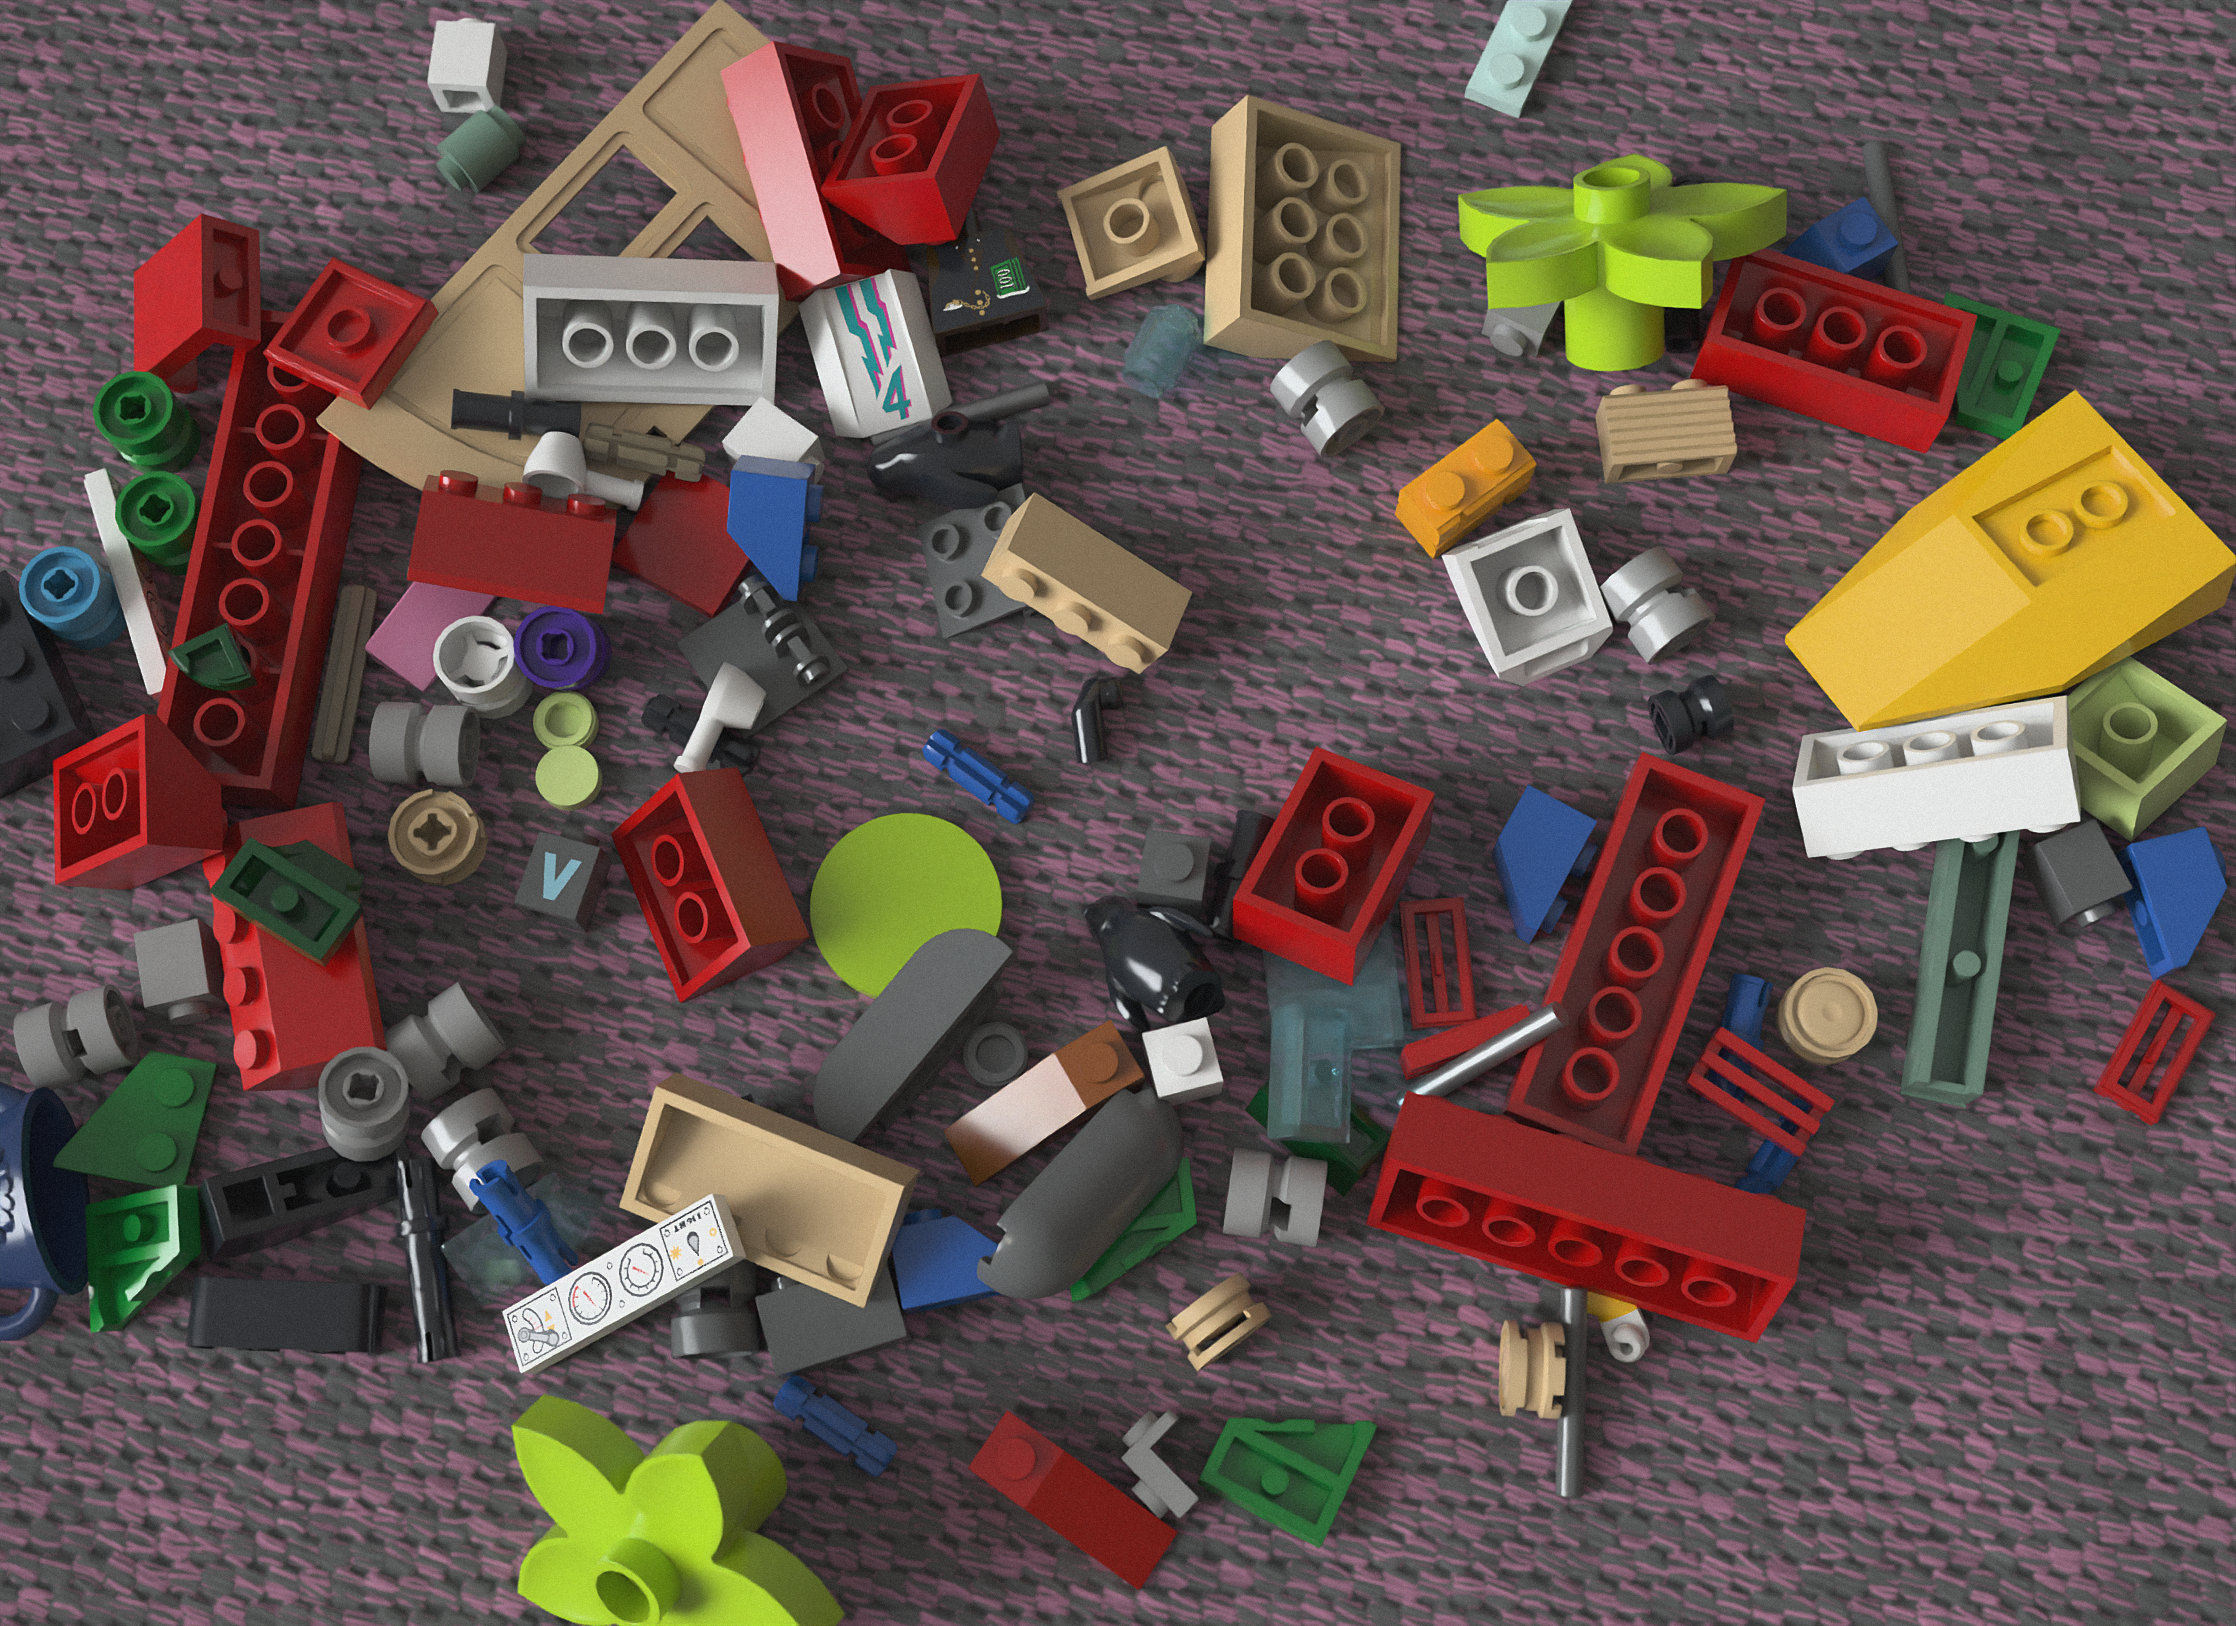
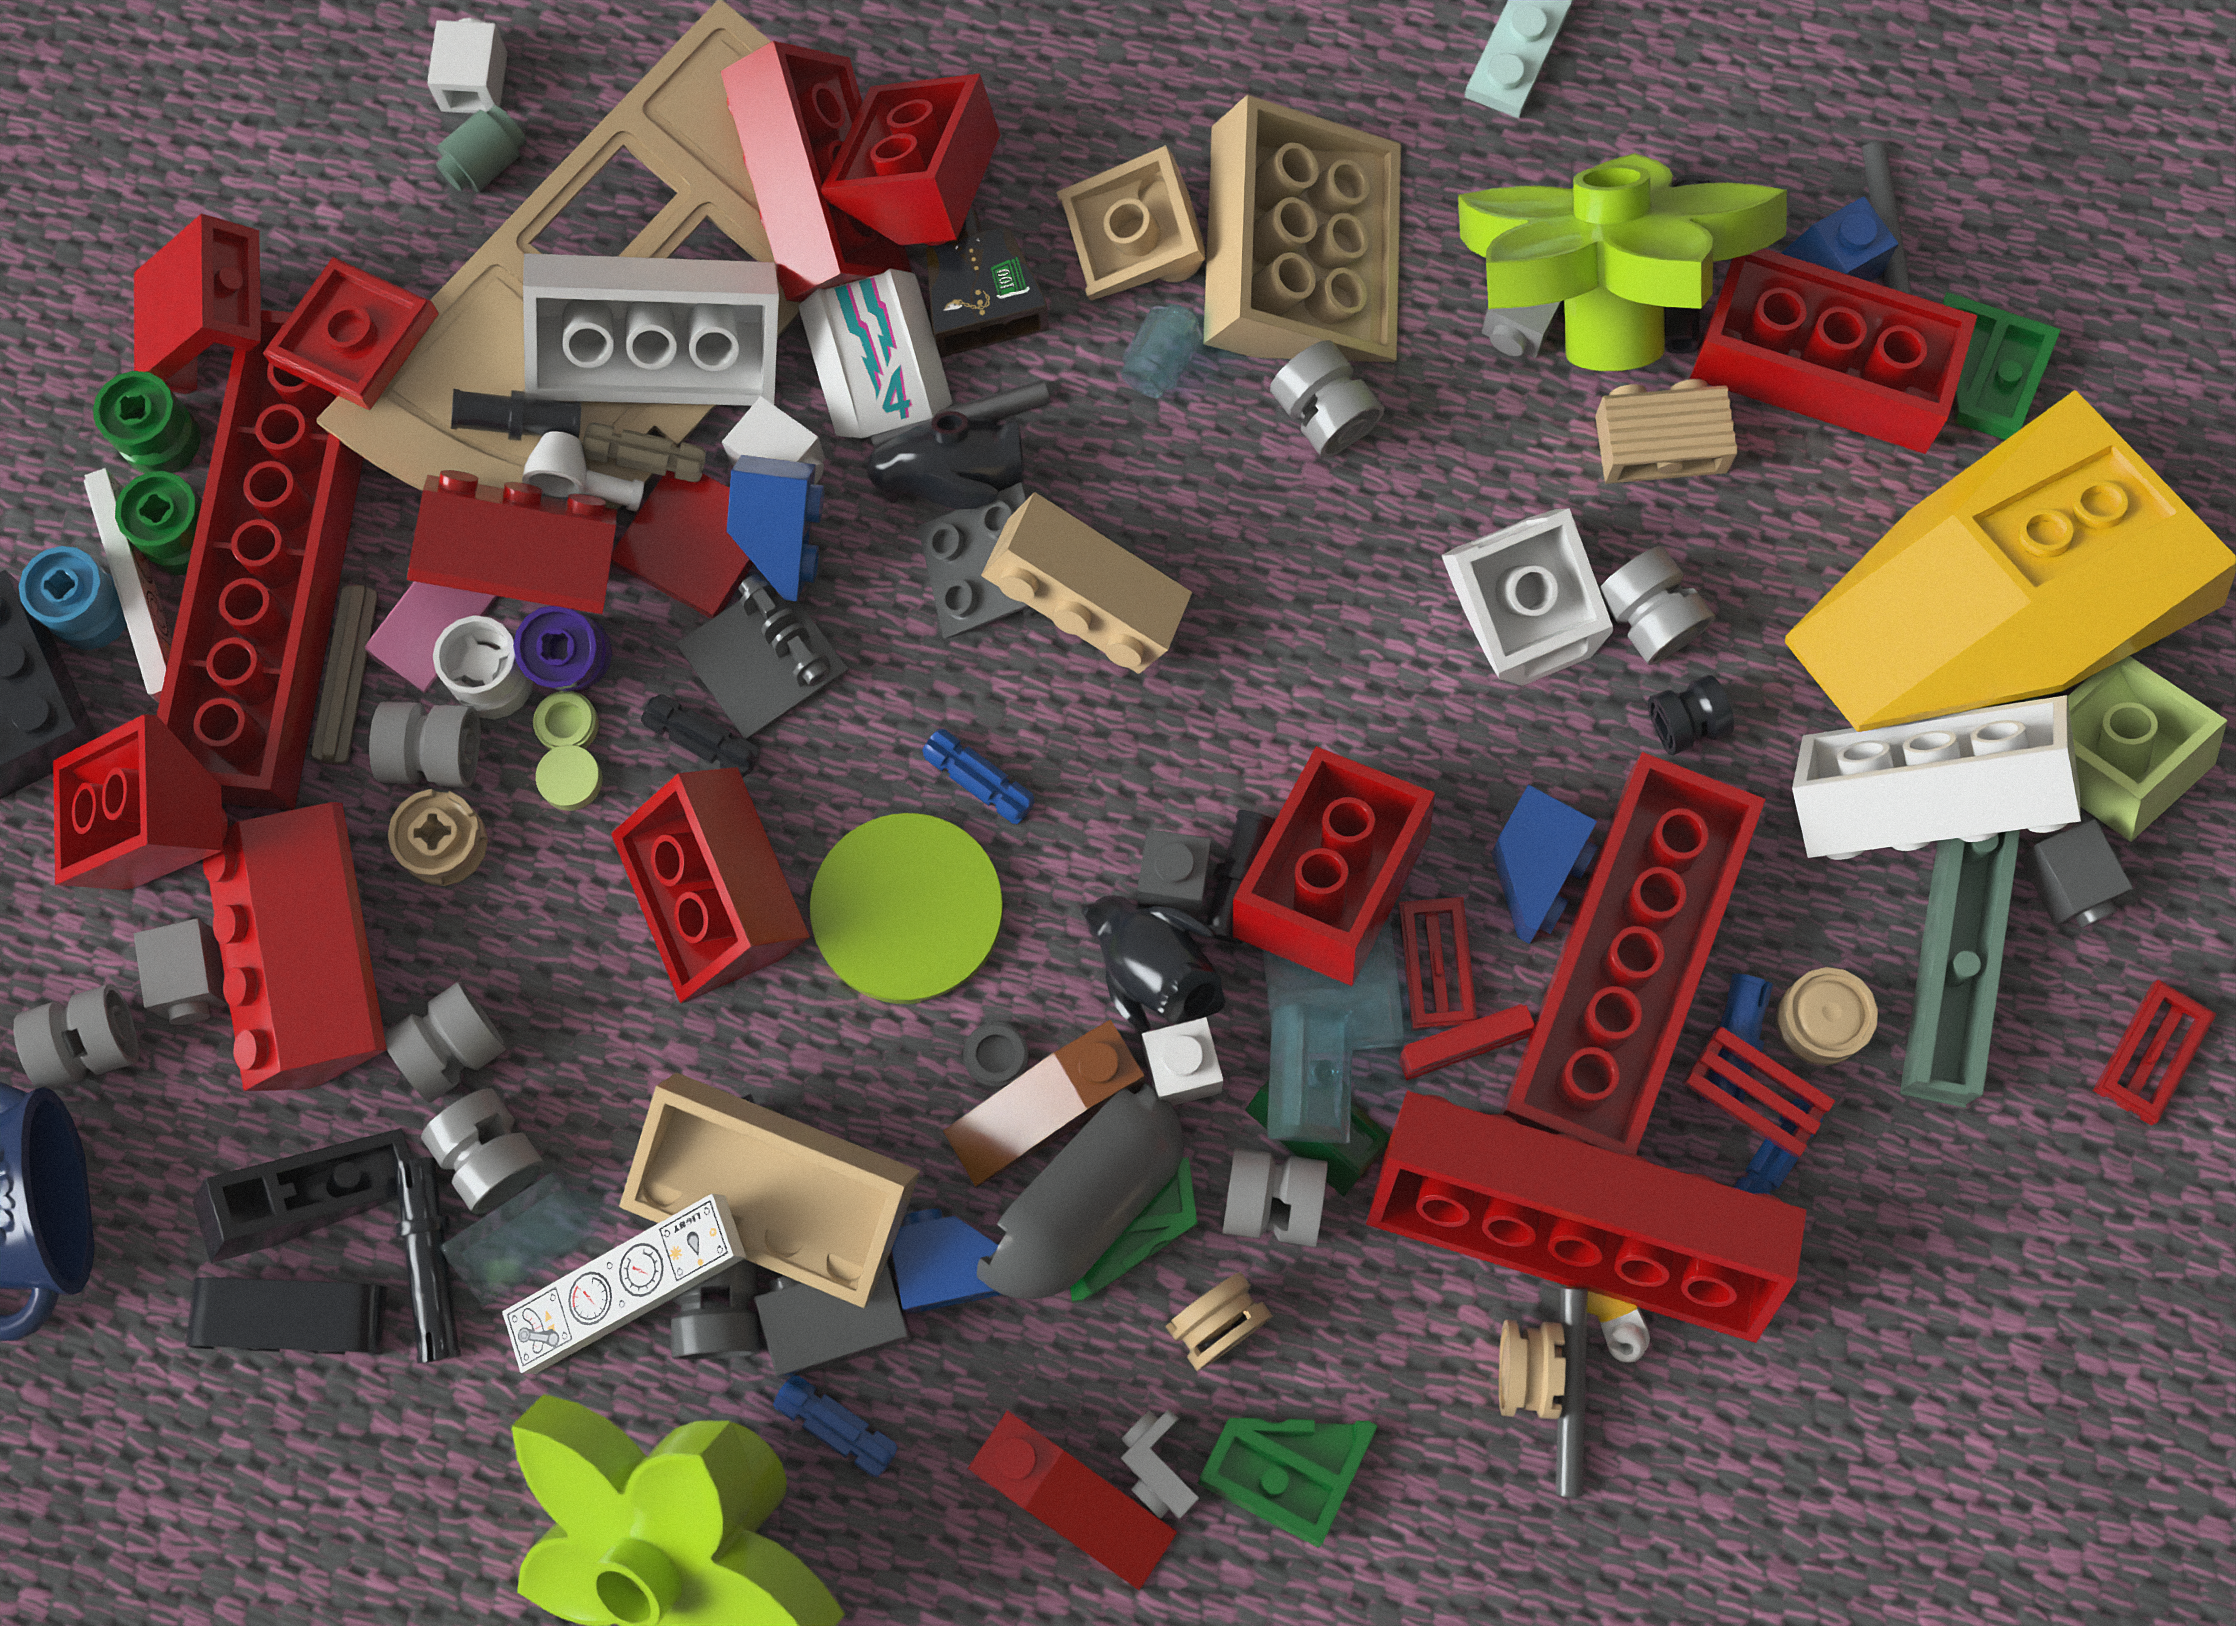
(138, 1249): green wing -> none
(147, 1125): green wing -> none
(215, 660): dark green tile -> none
(293, 895): dark green slope -> none
(364, 1103): light grey wheel -> none
(523, 1221): blue pin -> none
(564, 879): dark grey brick -> none
(731, 703): white bar -> none
(910, 1032): dark grey brick -> none
(1088, 717): black arm -> none
(1465, 488): light orange brick -> none
(1490, 1053): flat silver bar -> none
(2173, 895): blue slope -> none

